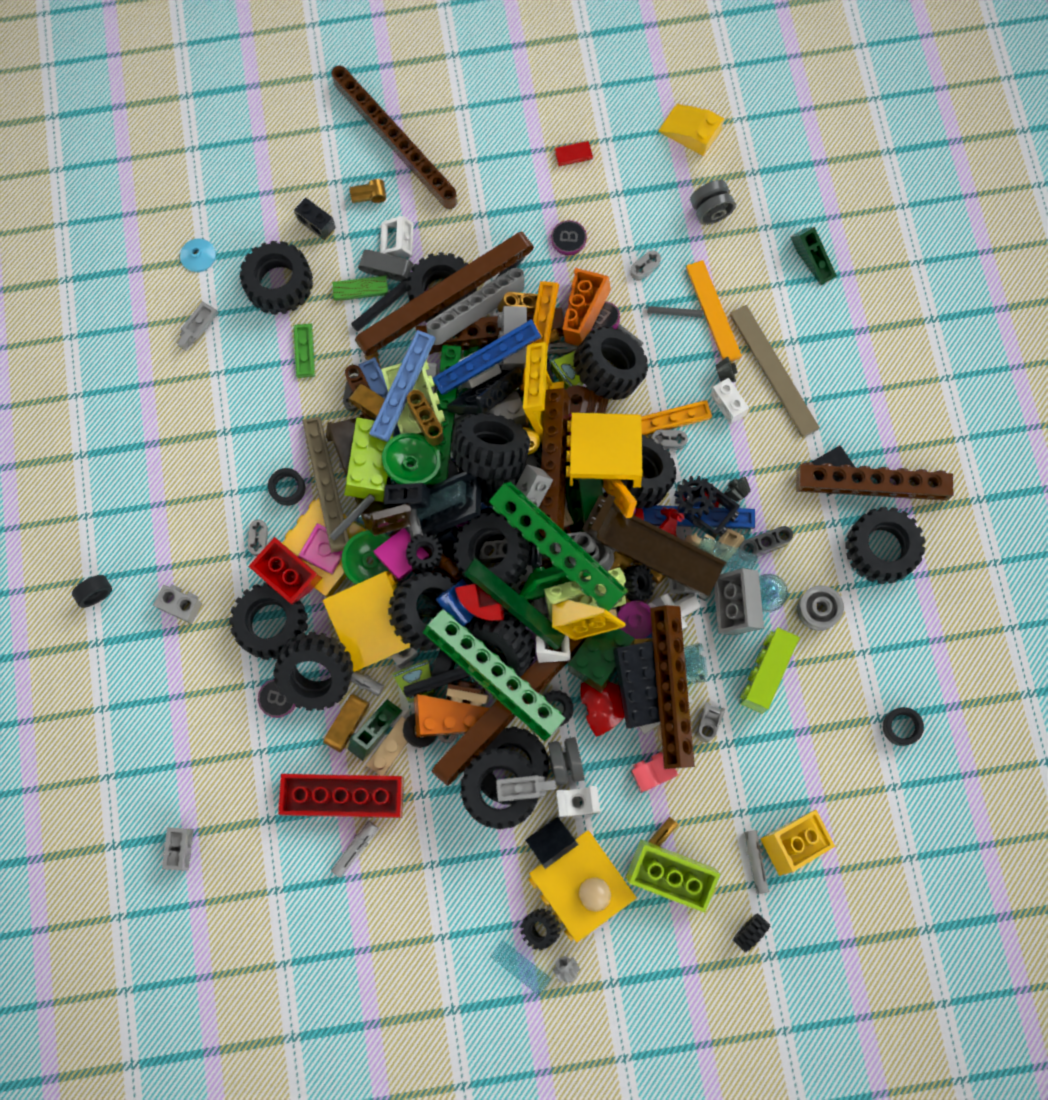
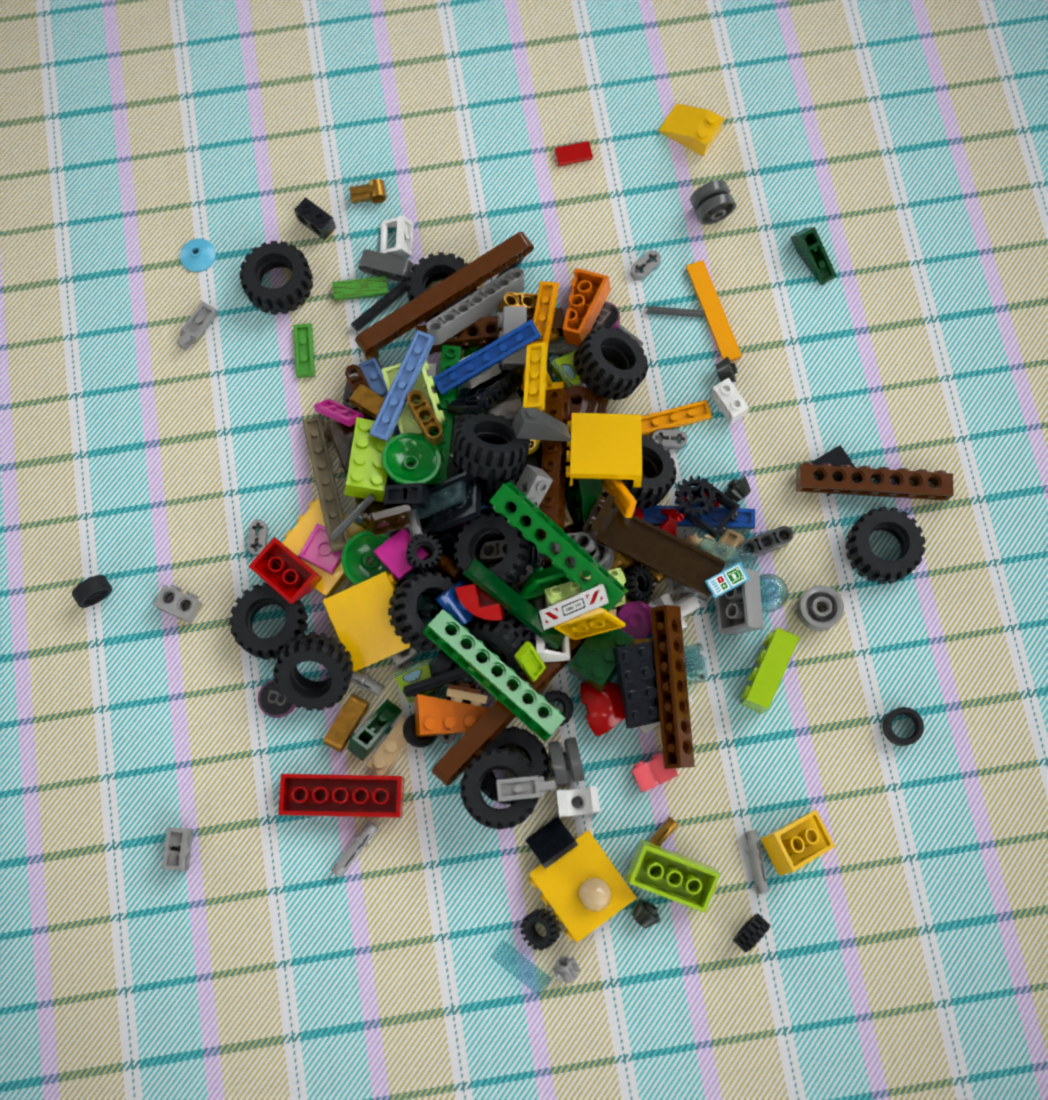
(278, 475): black tyre -> none
(338, 412): none -> dark pink tile
(396, 143): reddish brown beam -> none
(530, 661): none -> lime tile
(538, 425): none -> dark grey slope
(568, 237): black tile -> none
(573, 606): none -> white sticker
(645, 914): none -> pearl dark grey piece
(710, 718): light grey piece -> none
(727, 580): none -> tile
(774, 371): dark tan tile -> none

